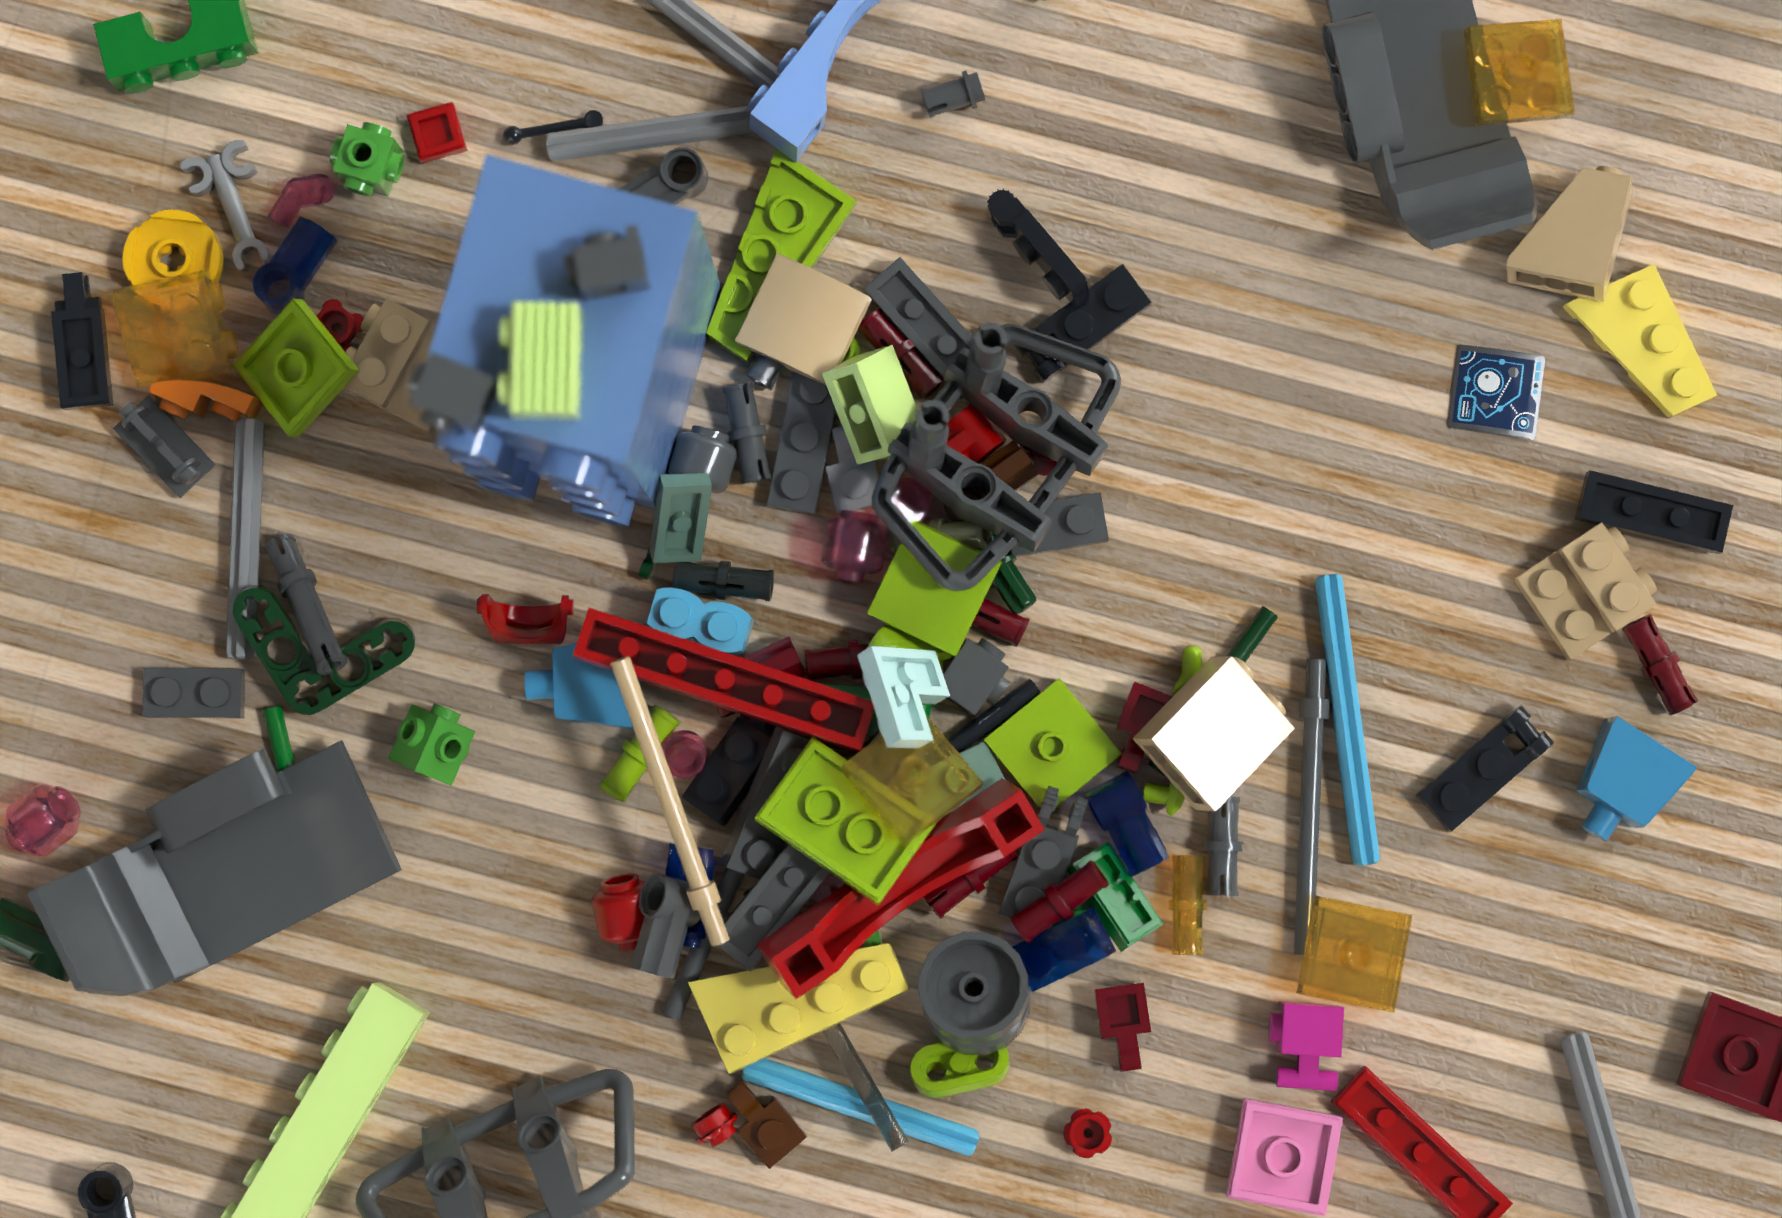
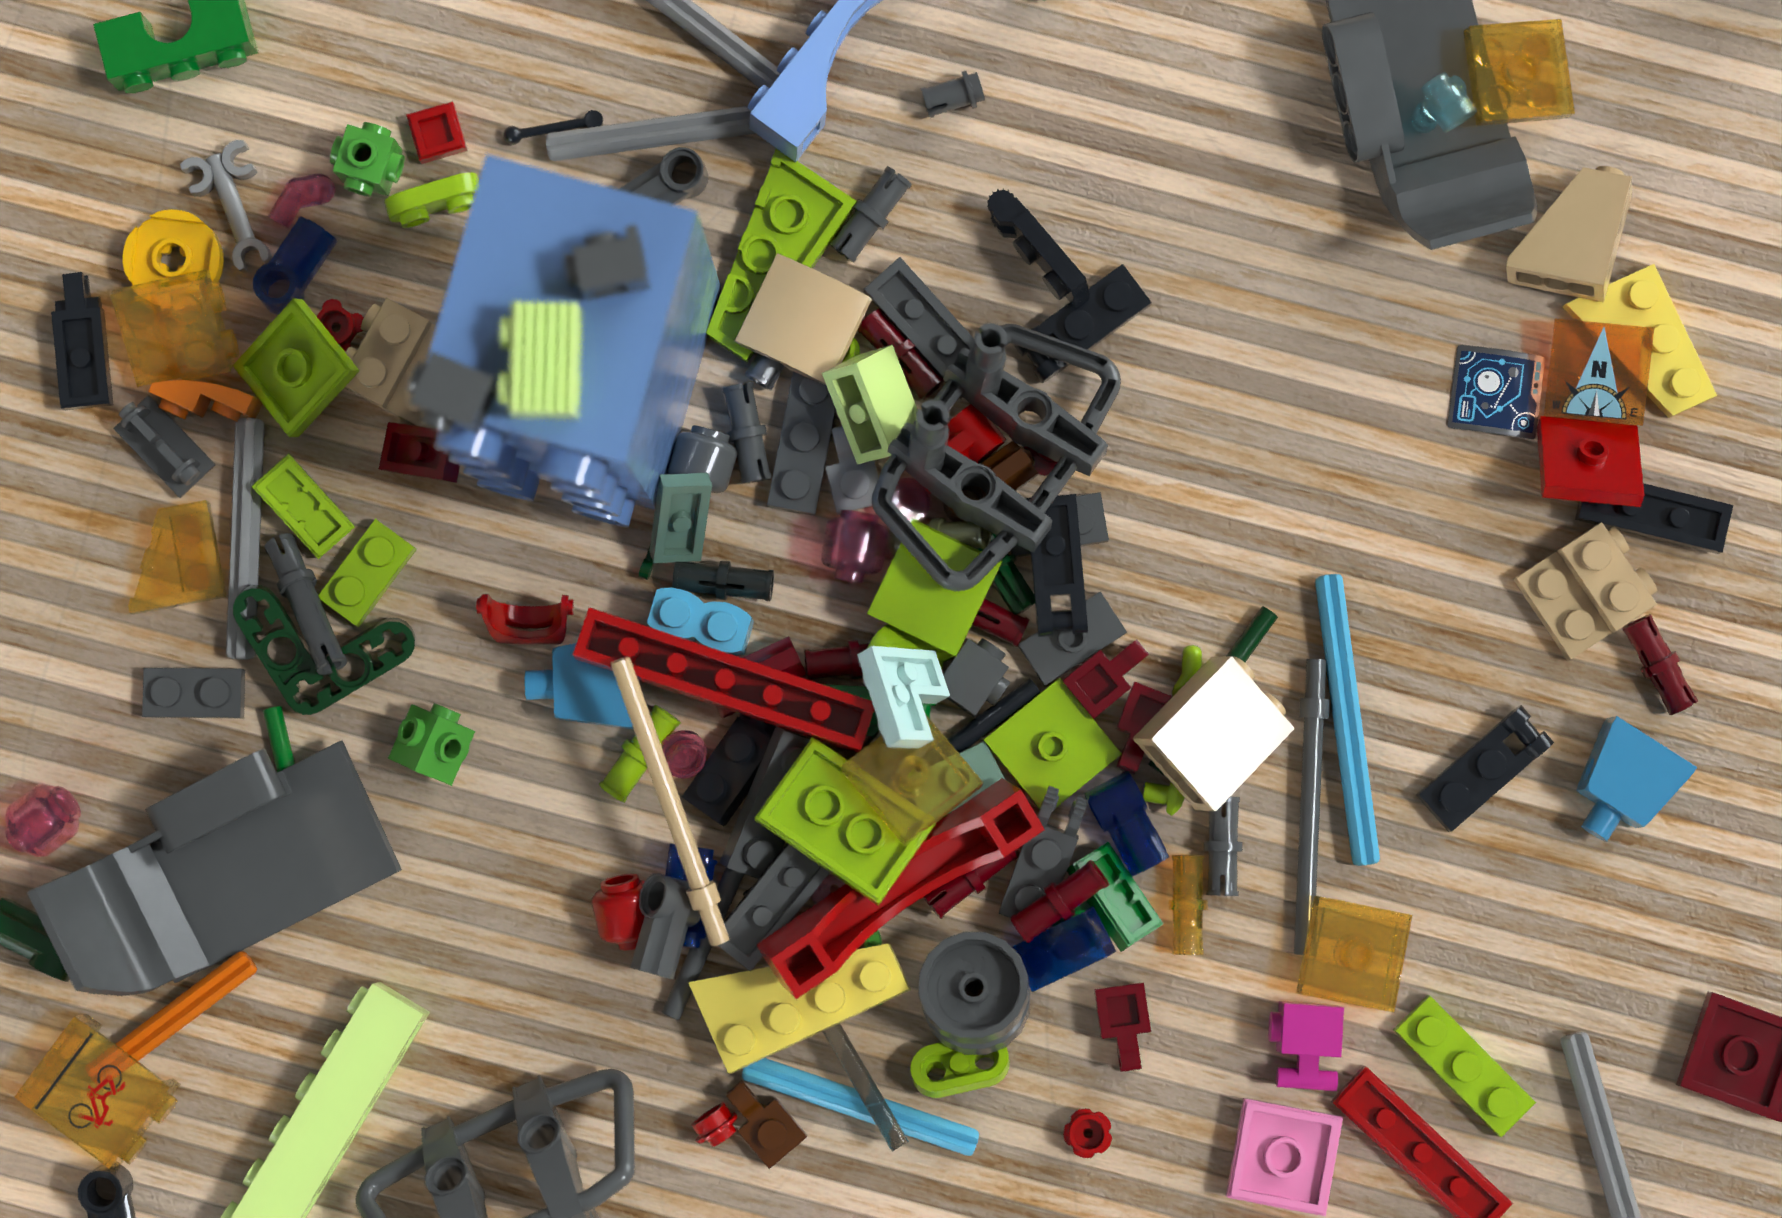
(97, 1093): none -> clear yellow panel
(181, 561): none -> clear yellow wing
(188, 1005): none -> orange axle
(303, 506): none -> lime plate
(367, 573): none -> lime plate
(412, 453): none -> dark red plate
(417, 203): none -> lime plate
(870, 214): none -> dark grey pin
(1059, 571): none -> black plate
(1063, 651): none -> dark grey plate
(1101, 681): none -> dark red plate
(1444, 105): none -> clear light blue plate
(1464, 1066): none -> lime plate
(1590, 461): none -> red plate
(1599, 371): none -> clear orange tile

